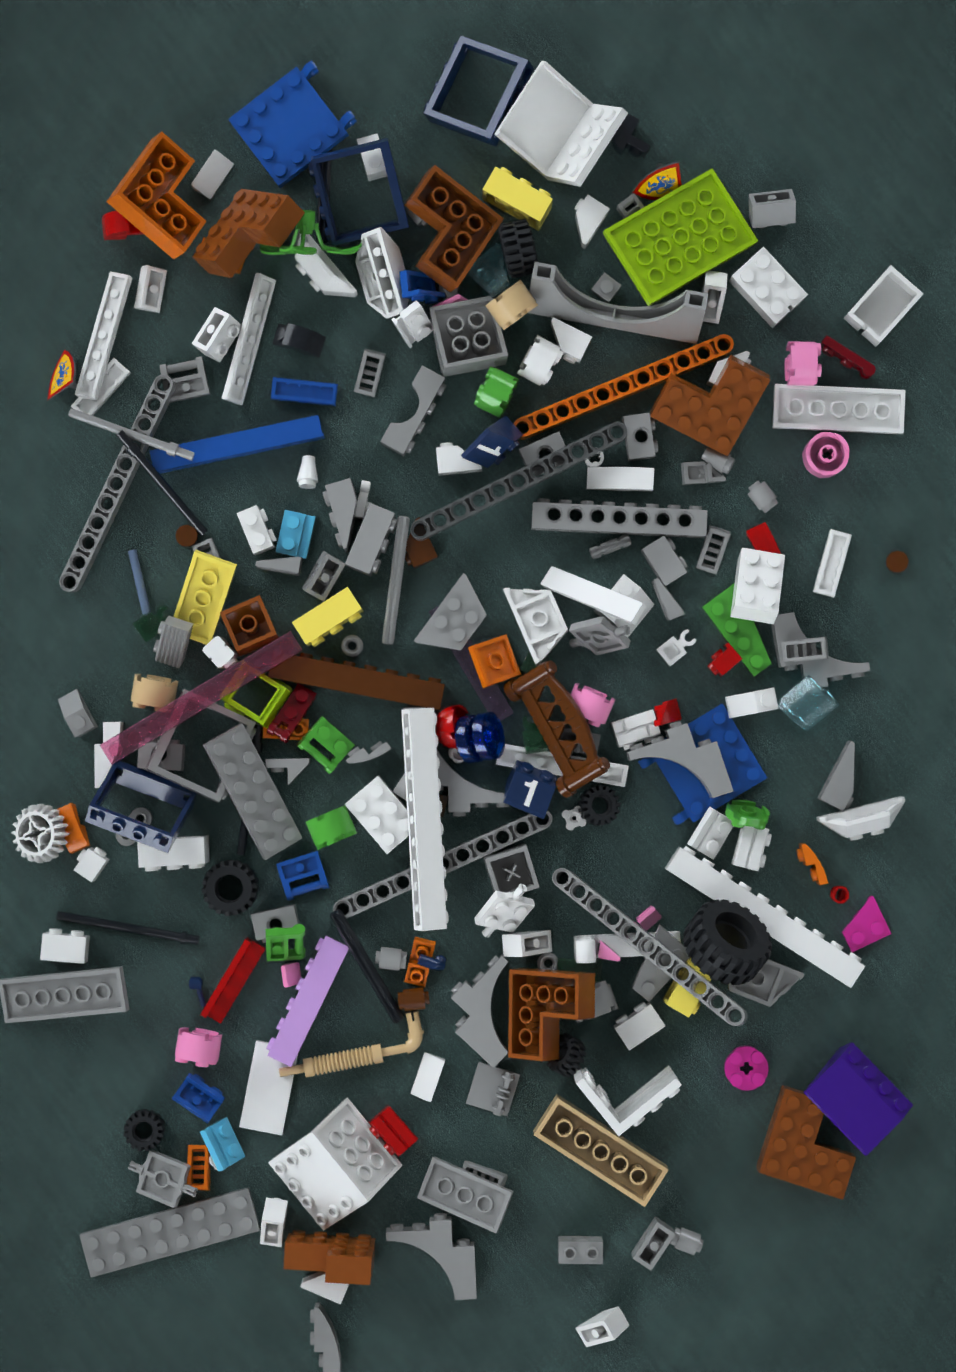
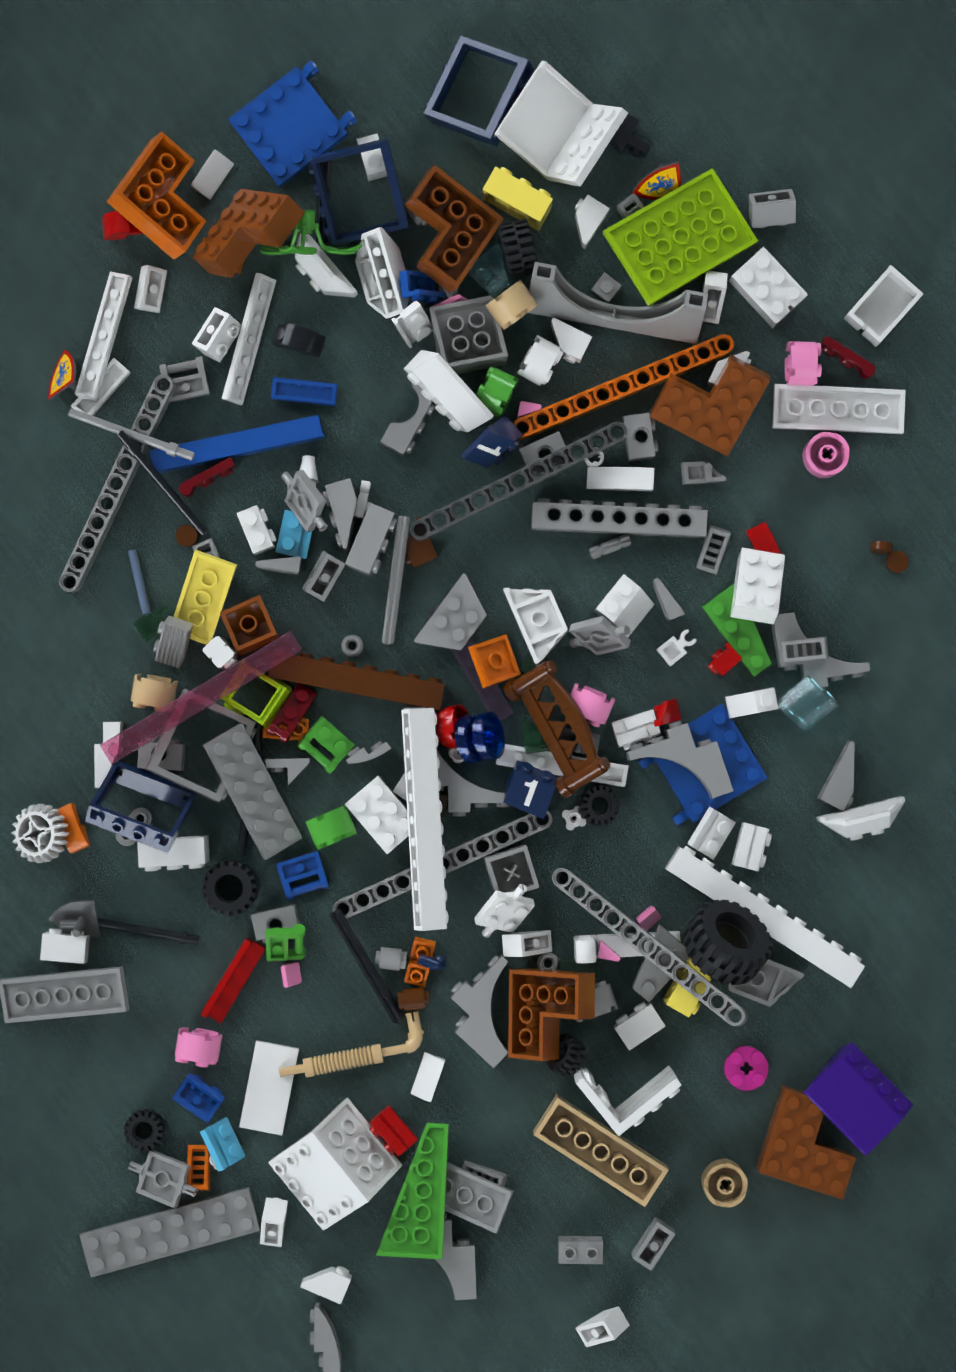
(77, 714): light grey slope -> none
(77, 917): none -> dark grey shield
(91, 863): white brick -> none
(197, 983): dark blue hand -> none
(207, 477): none -> dark red plate
(304, 500): none -> light grey plate
(308, 1001): lavender brick -> none
(328, 617): light yellow brick -> none
(339, 1256): dark orange brick -> none
(374, 354): light grey slope -> none
(419, 1213): none -> bright green wing
(447, 391): none -> white slope
(451, 461): white slope -> none
(493, 1089): light grey hinge -> none
(527, 407): none -> bright pink slope
(593, 595): white tile -> none
(664, 560): light grey brick -> none
(687, 1241): light grey brick -> none
(719, 461): light grey cone -> none
(719, 1194): none -> tan brick
(745, 813): bright green plate -> none
(762, 496): light grey brick -> none
(808, 857): orange slope -> none
(832, 563): white plate -> none
(842, 896): red hinge -> none
(866, 926): dark pink wing -> none
(881, 547): none -> reddish brown tile

